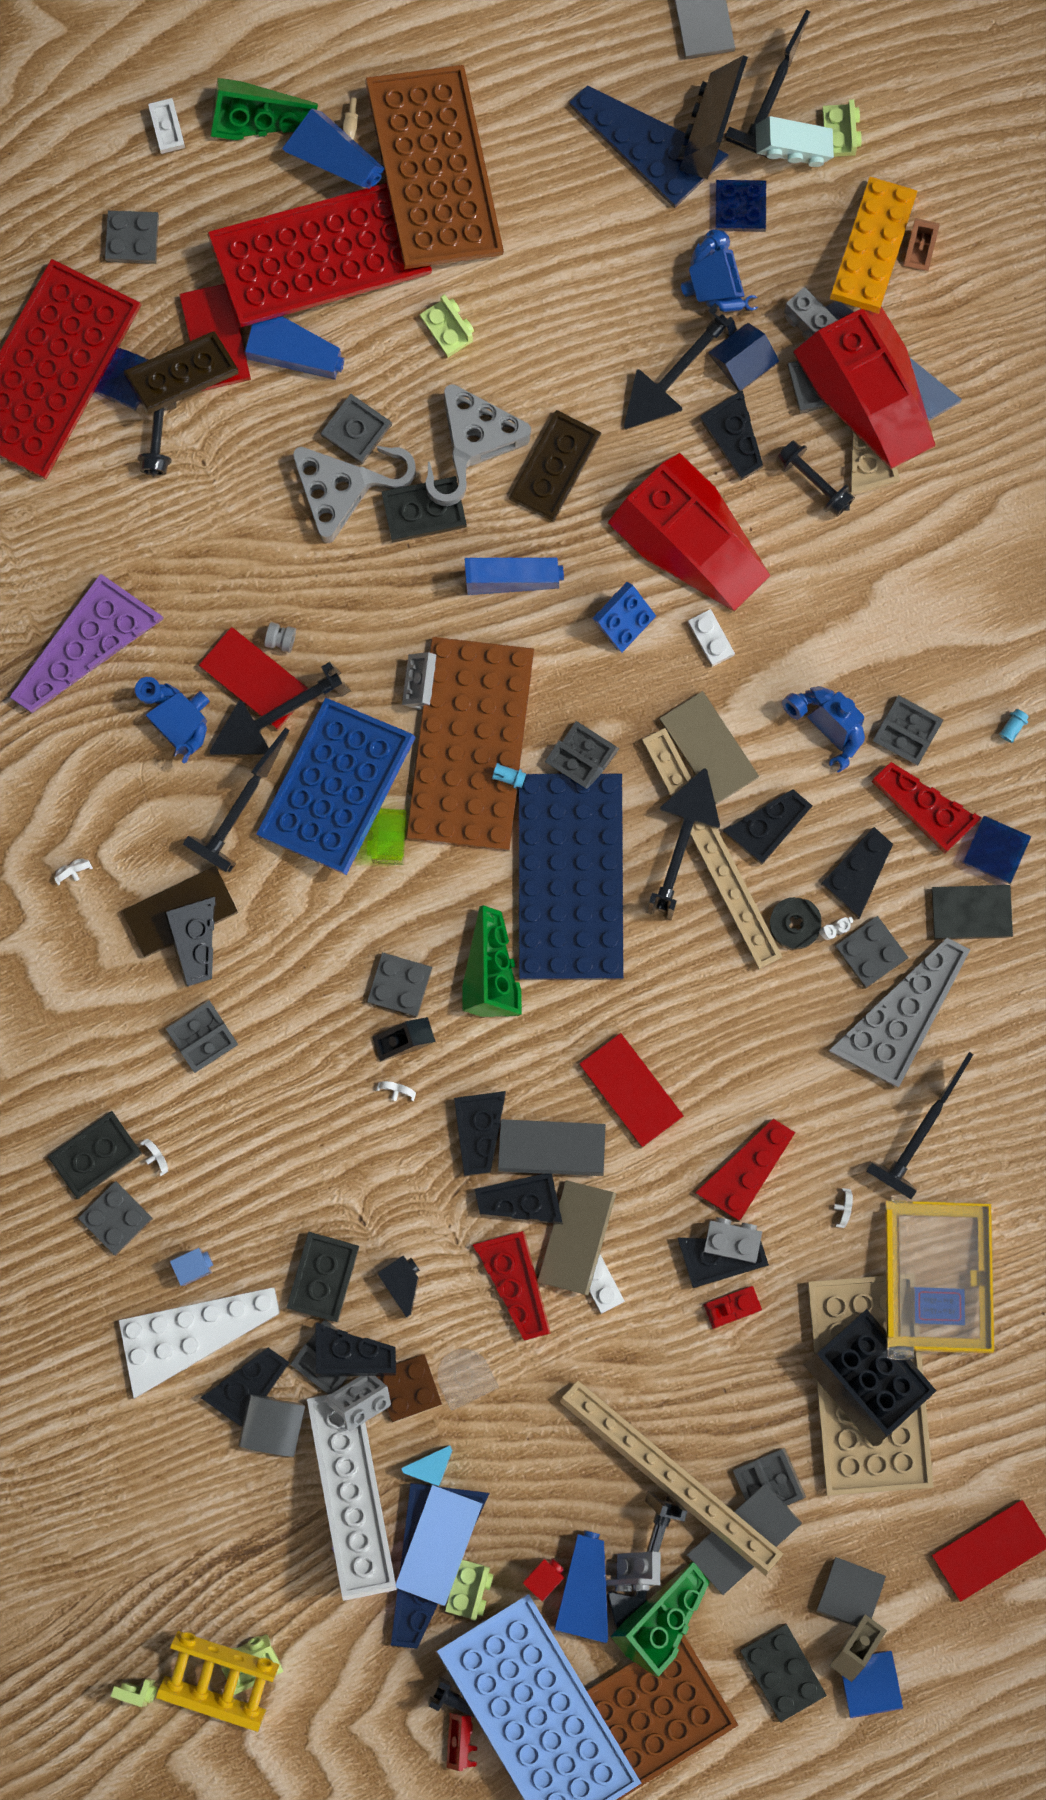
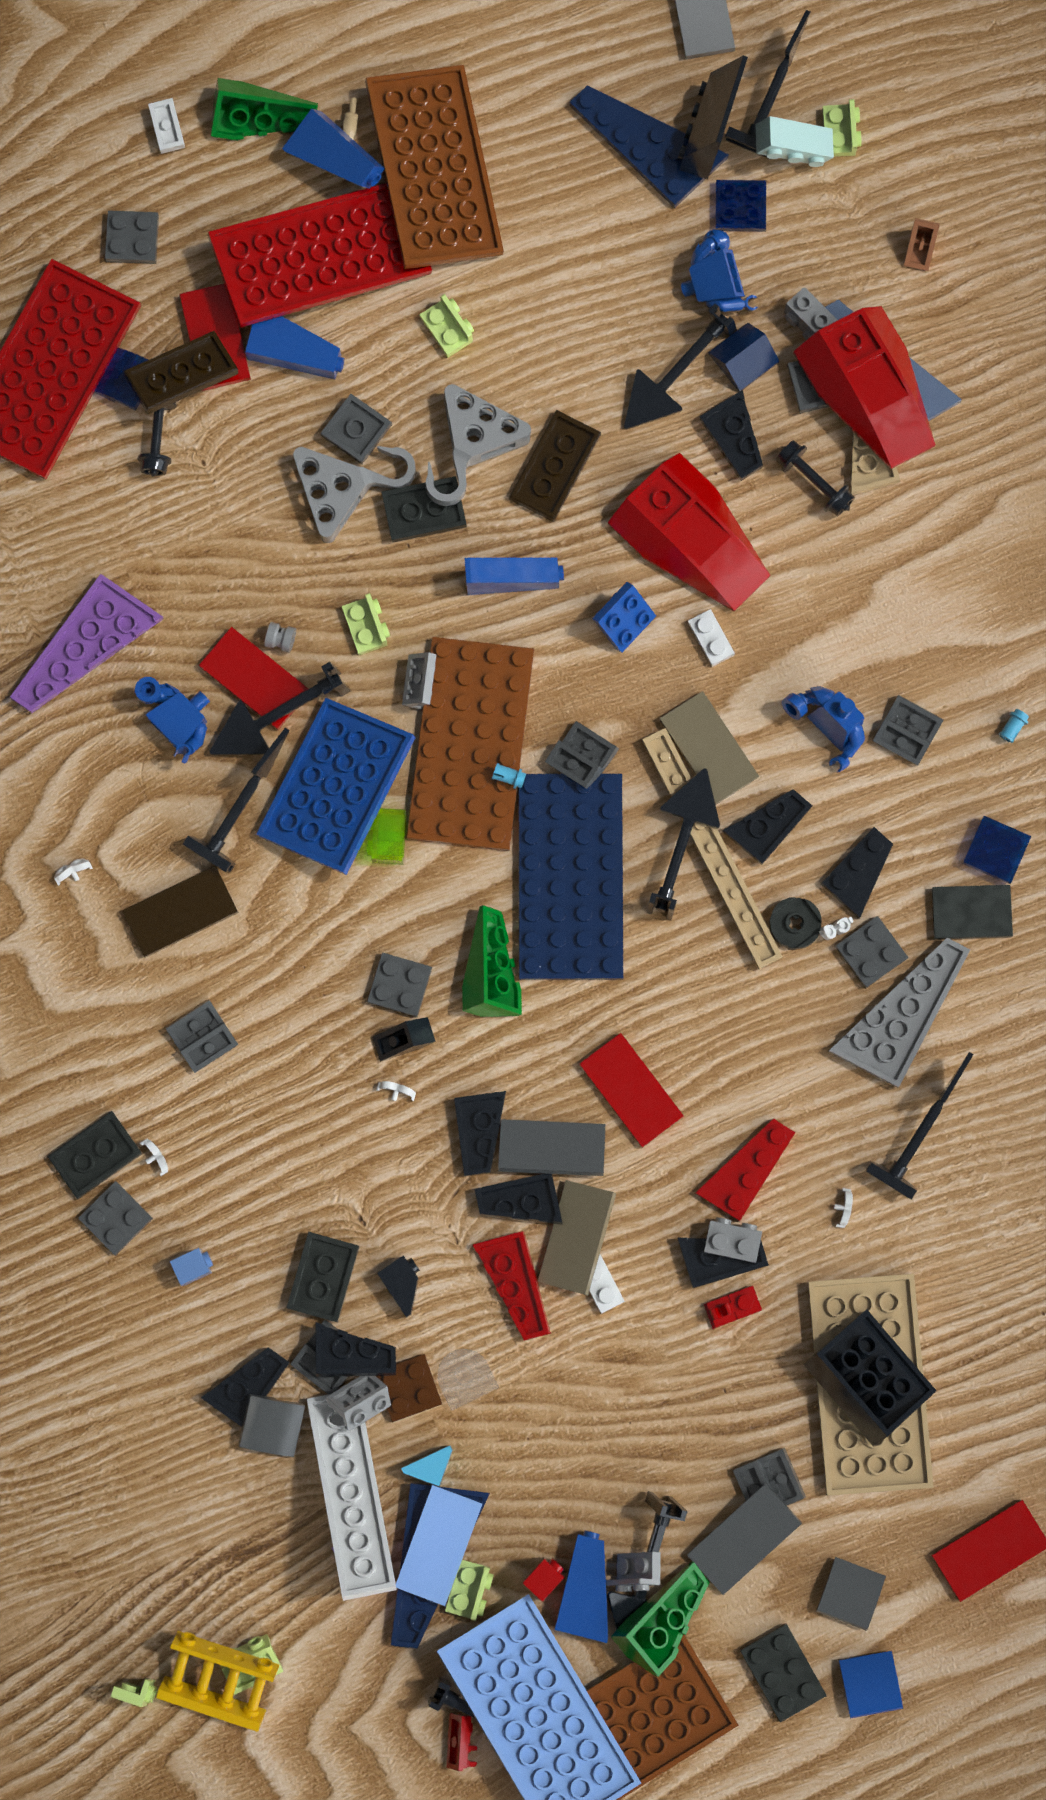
(177, 1338): white wing -> none
(191, 934): black wing -> none
(365, 624): none -> yellowish green bracket
(671, 1478): tan plate -> none
(858, 1648): dark tan slope -> none
(873, 245): light orange plate -> none
(930, 811): red wing -> none
(938, 1277): clear door -> none

